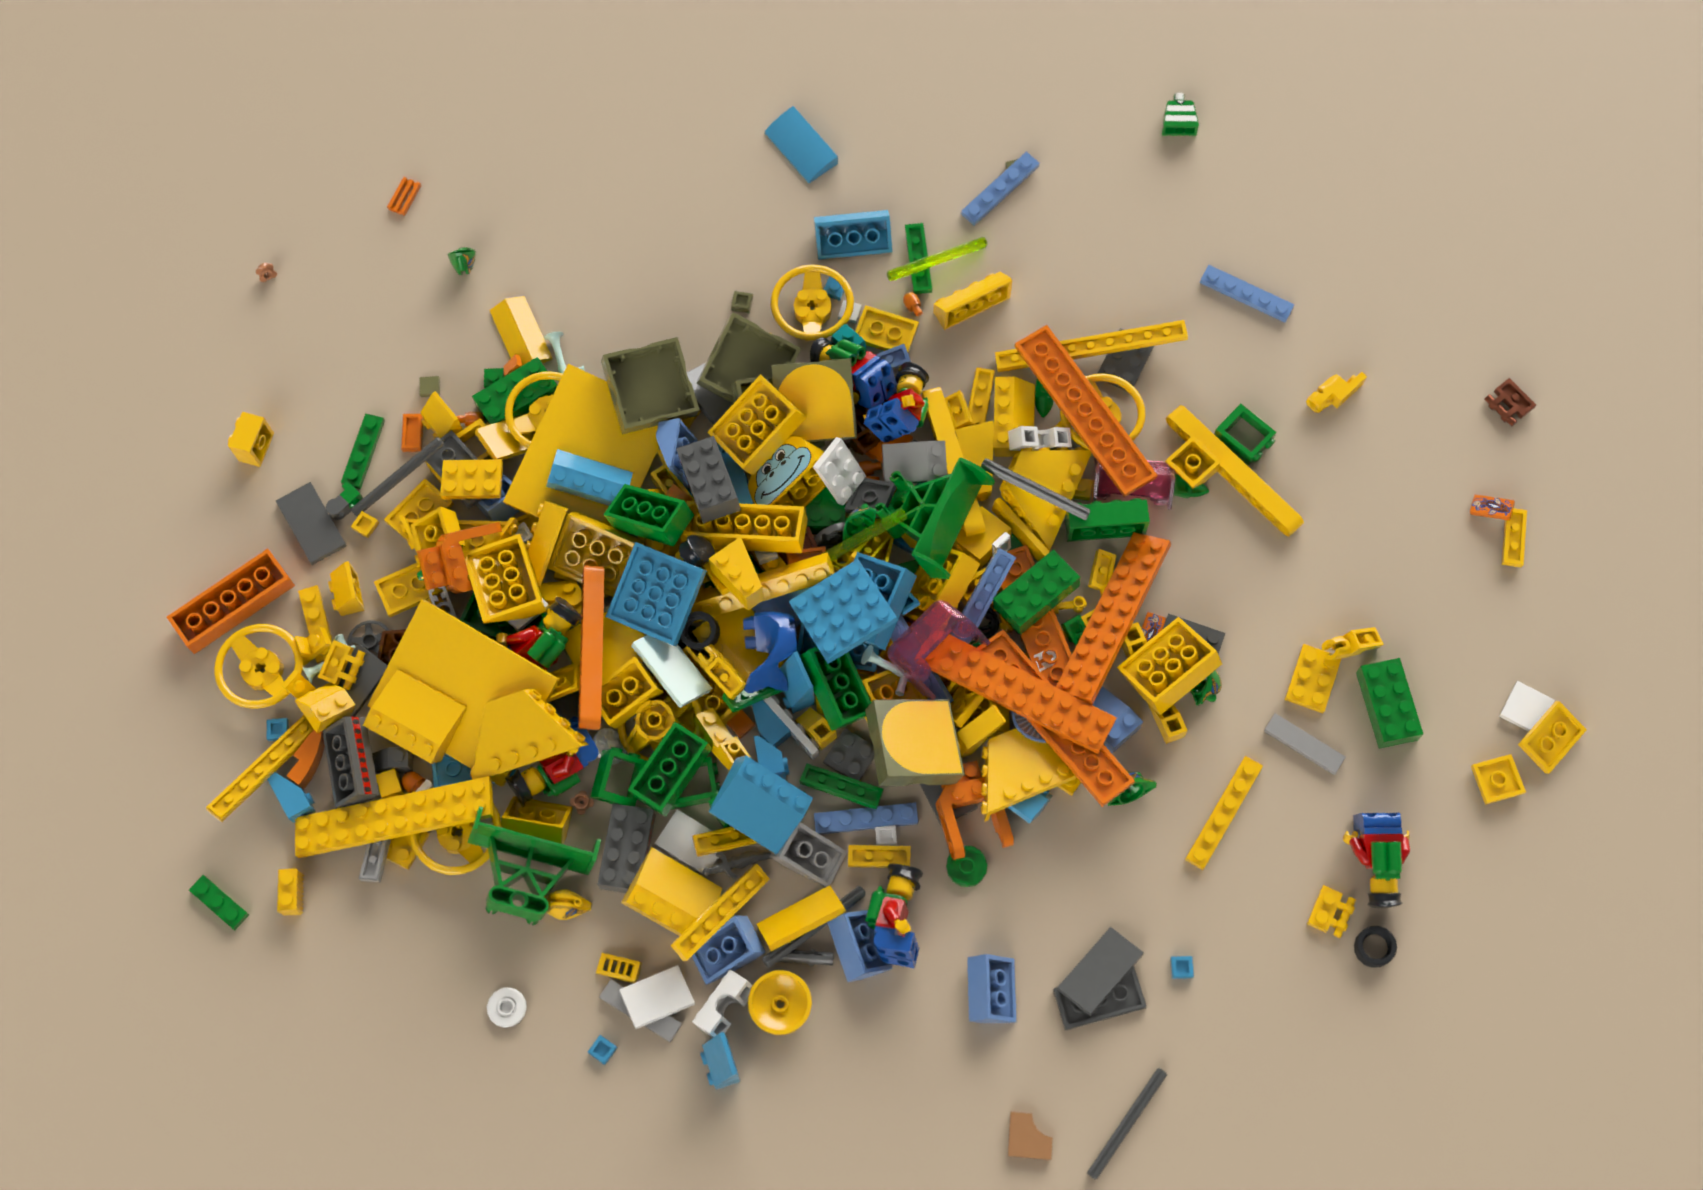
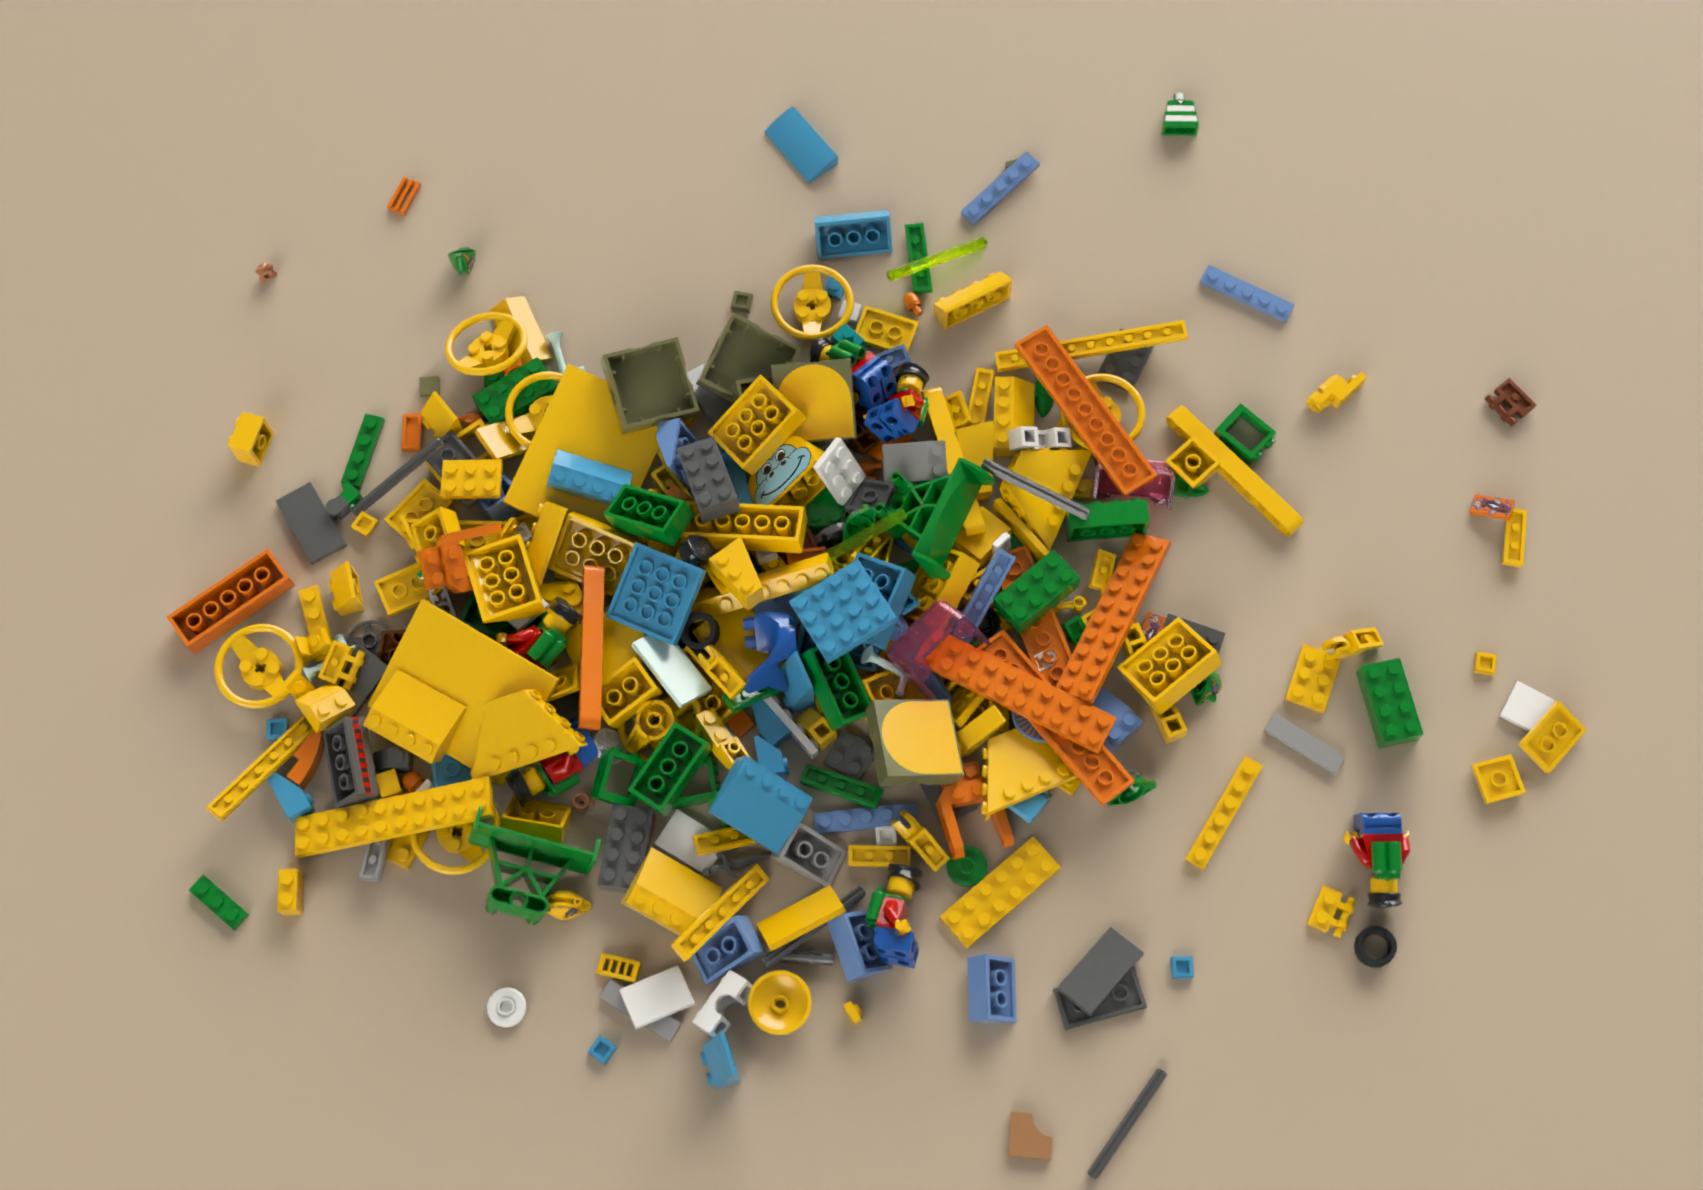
(489, 351): none -> yellow piece
(853, 1012): none -> yellow plate
(920, 841): none -> yellow plate
(1000, 892): none -> yellow plate
(1485, 663): none -> yellow tile

